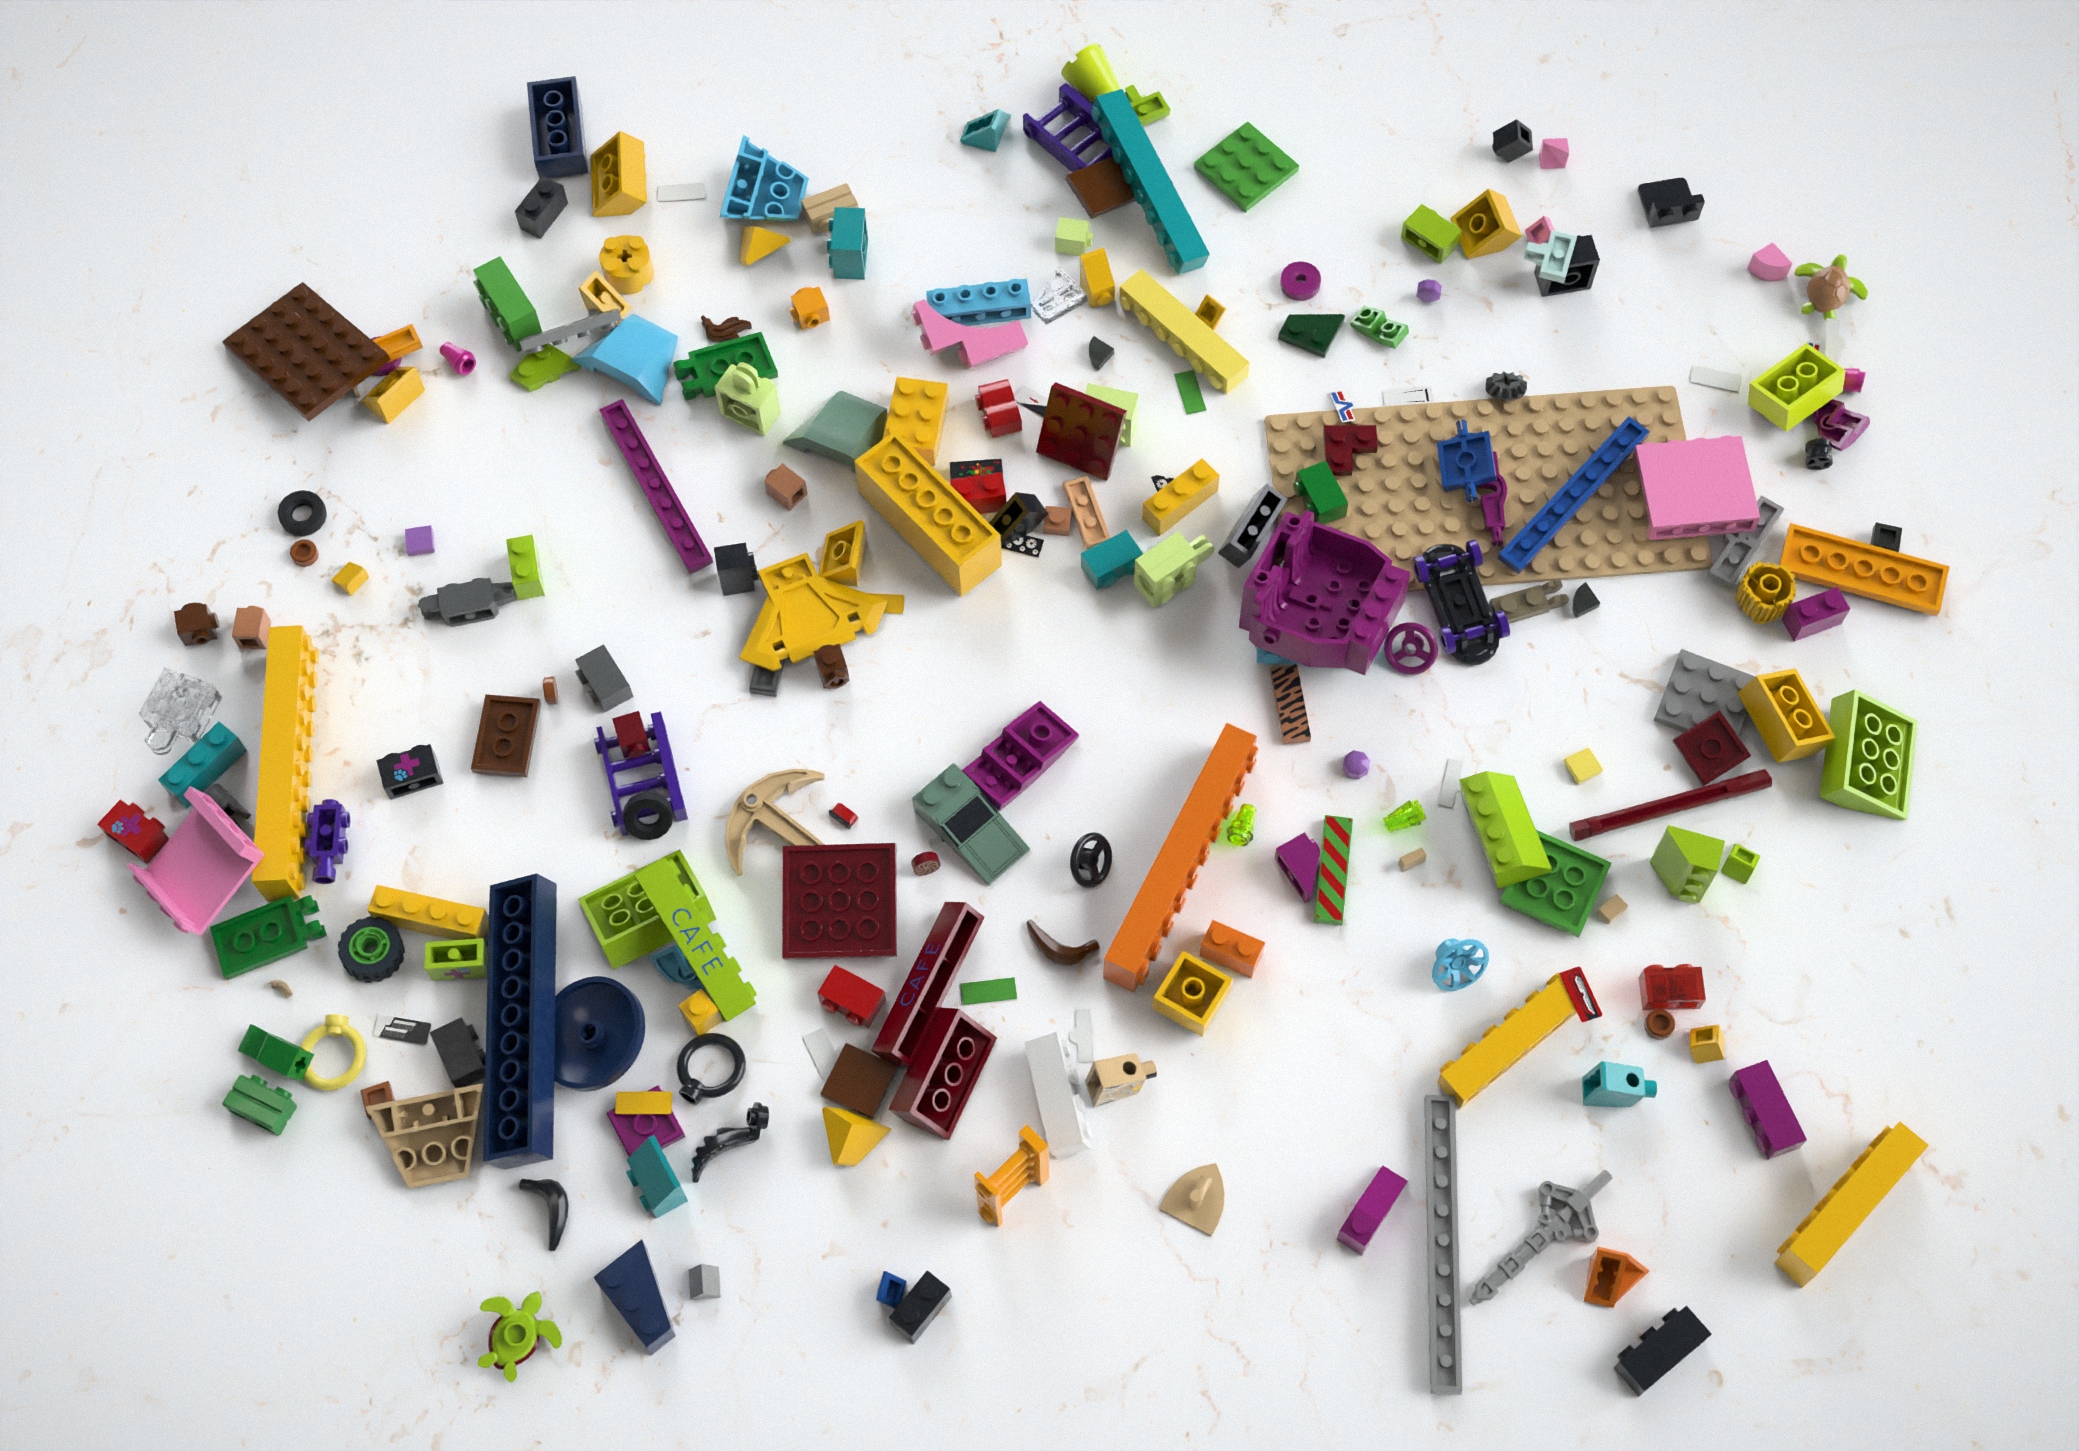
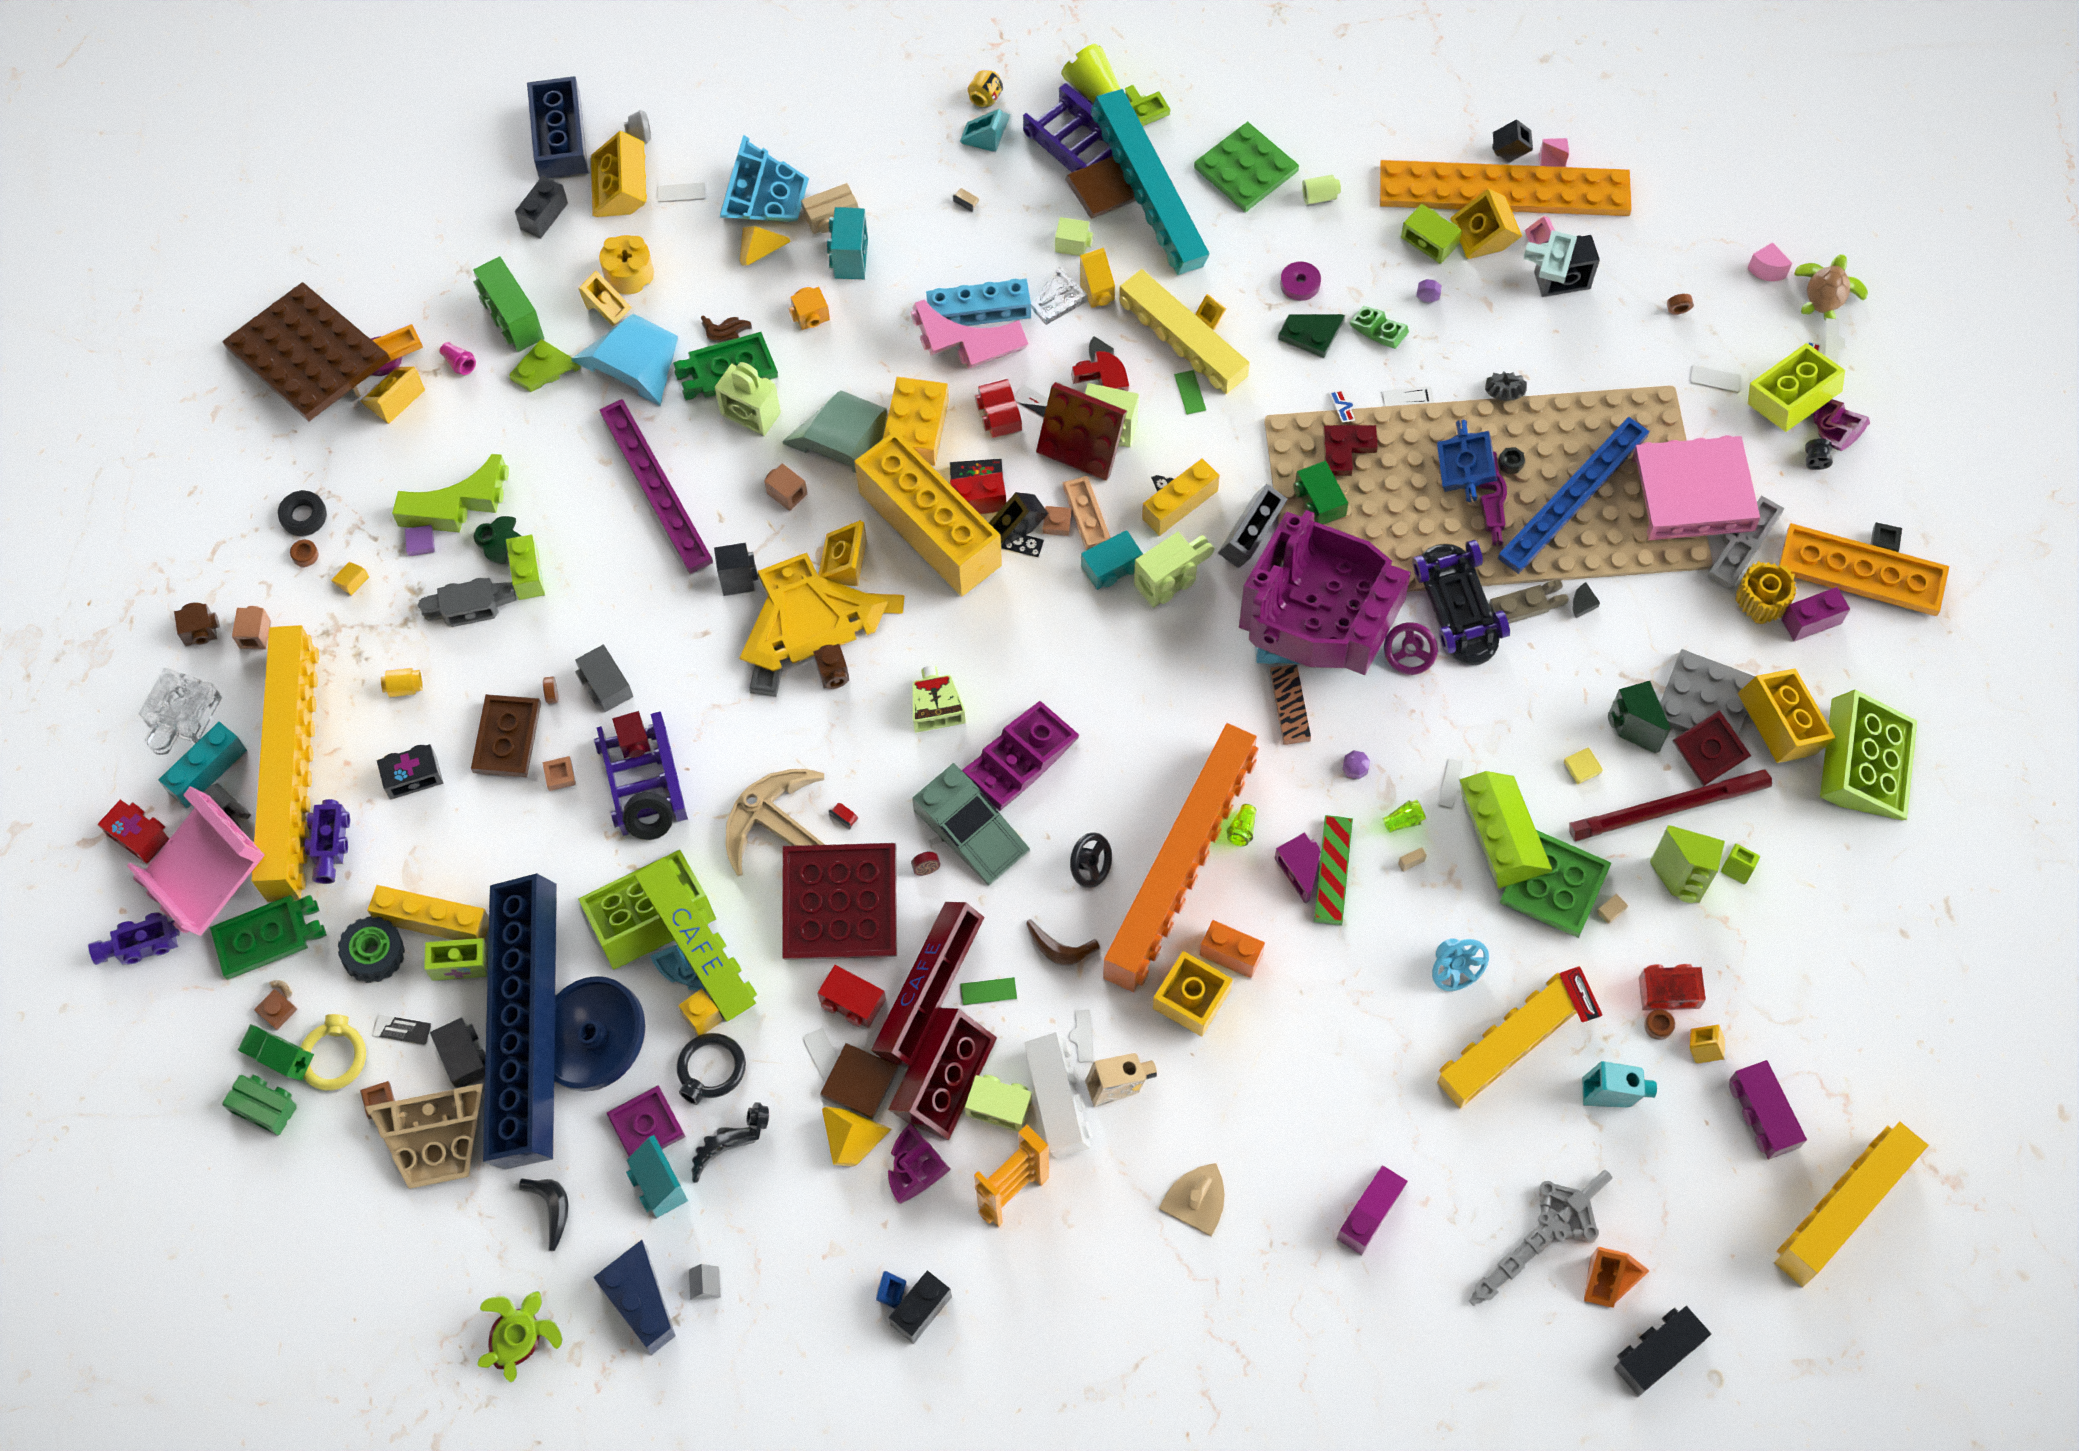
(144, 934): none -> dark purple brick
(275, 1009): none -> dark orange plate
(401, 682): none -> yellow brick
(448, 507): none -> lime arch
(495, 547): none -> dark green plate
(559, 773): none -> nougat plate
(580, 327): light grey plate -> none
(638, 126): none -> light grey cone
(643, 1102): yellow sticker -> none
(915, 1165): none -> magenta brick
(936, 702): none -> yellowish green torso
(965, 199): none -> piece
(985, 88): none -> yellow head
(998, 1102): none -> yellowish green brick
(1105, 368): none -> red brick
(1320, 189): none -> yellowish green brick
(1442, 1245): light grey plate -> none
(1511, 460): none -> pearl dark grey tile
(1524, 186): none -> light orange plate
(1639, 717): none -> dark green slope
(1669, 202): black bracket -> none
(1680, 303): none -> dark orange tile
(1853, 380): dark pink cone -> none

